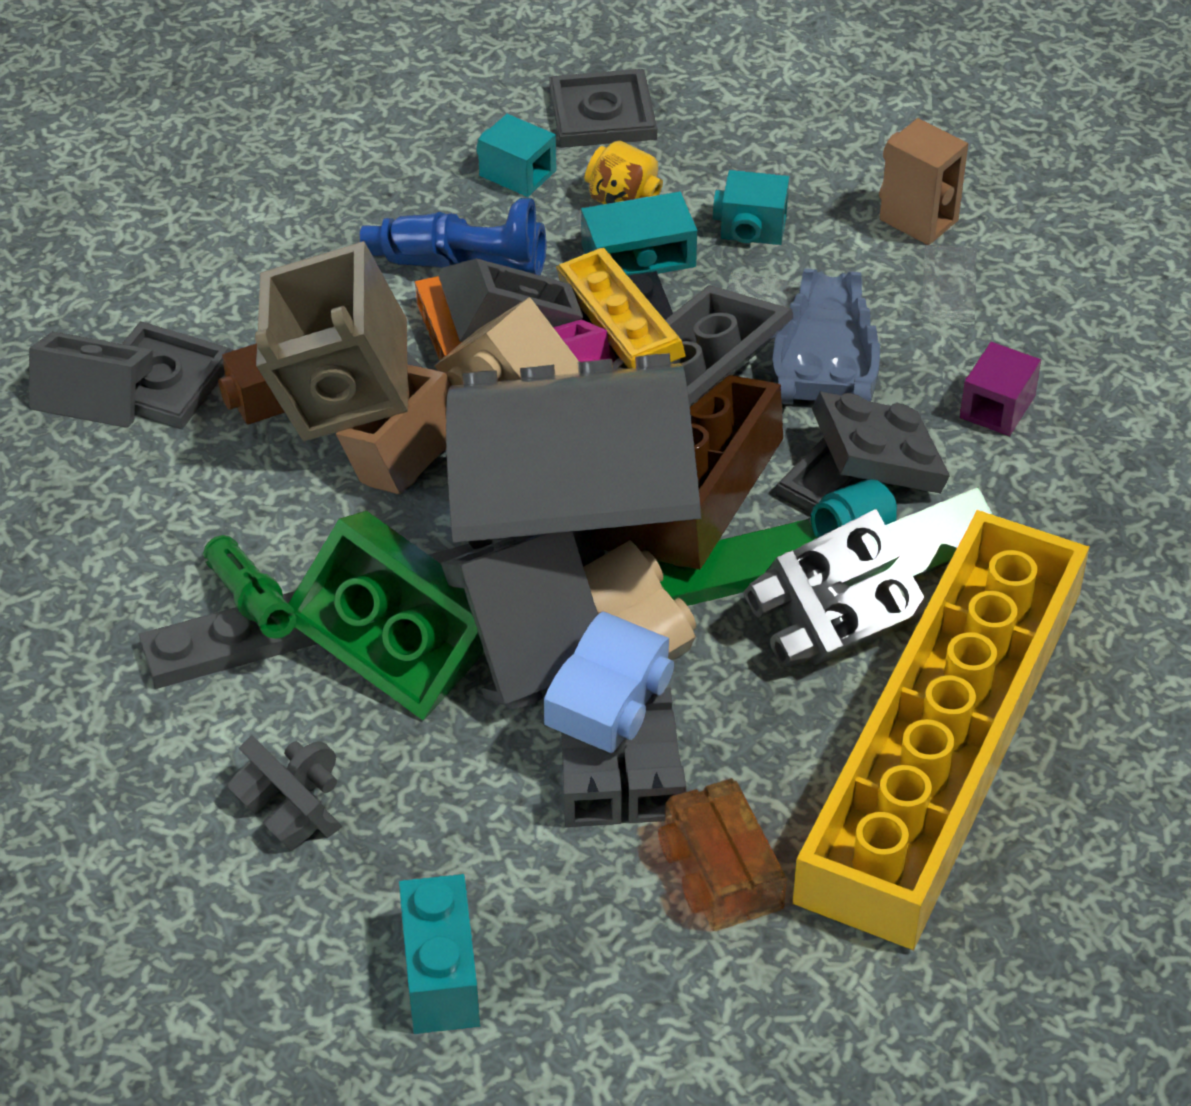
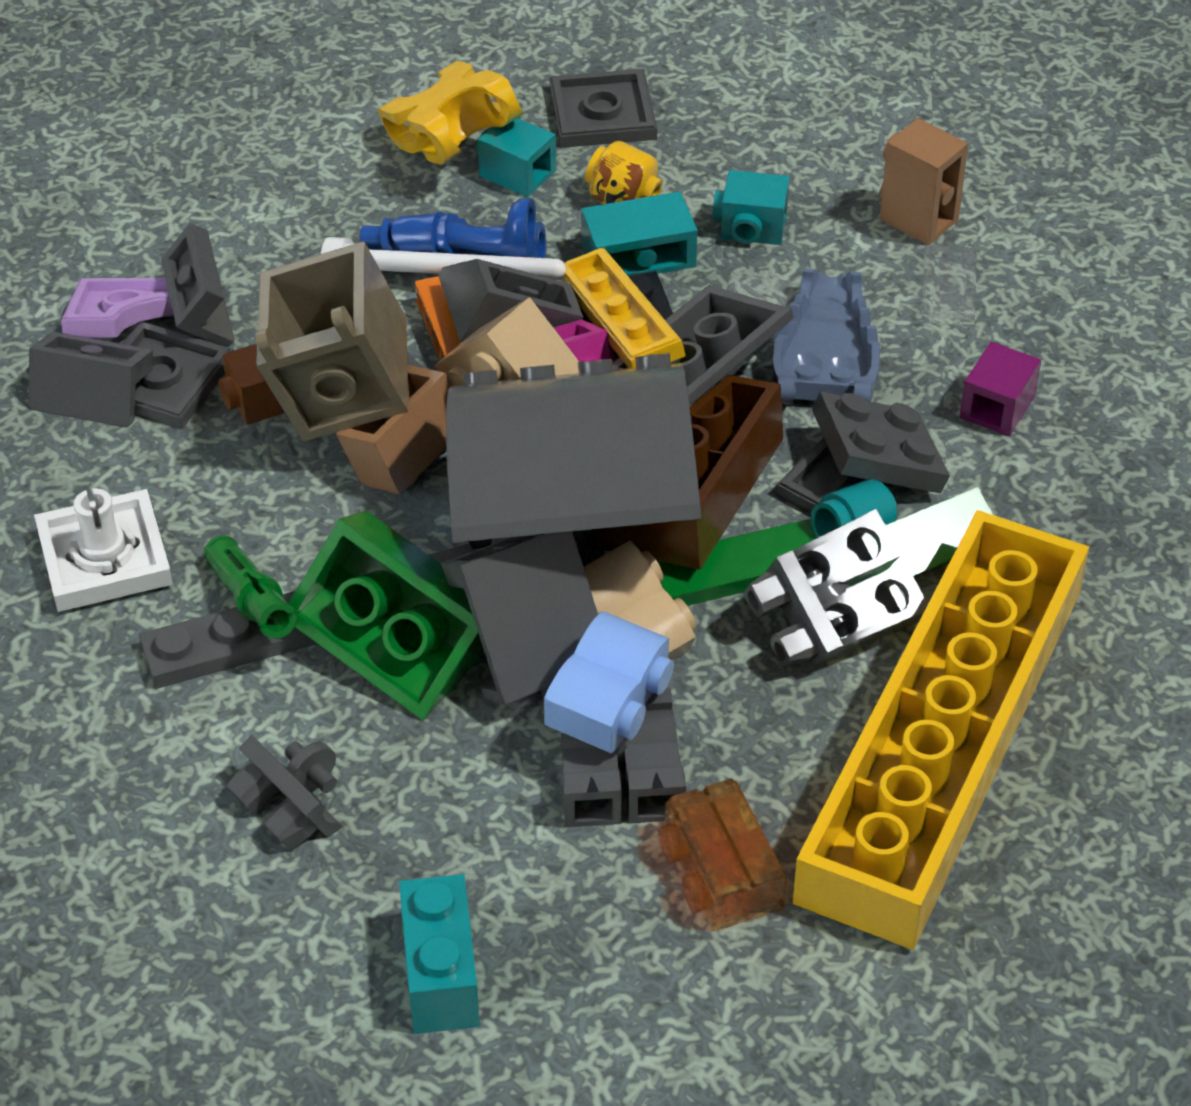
(100, 541): none -> white plate
(112, 304): none -> lavender tile
(196, 287): none -> dark grey panel
(434, 262): none -> white piece
(450, 111): none -> yellow piece

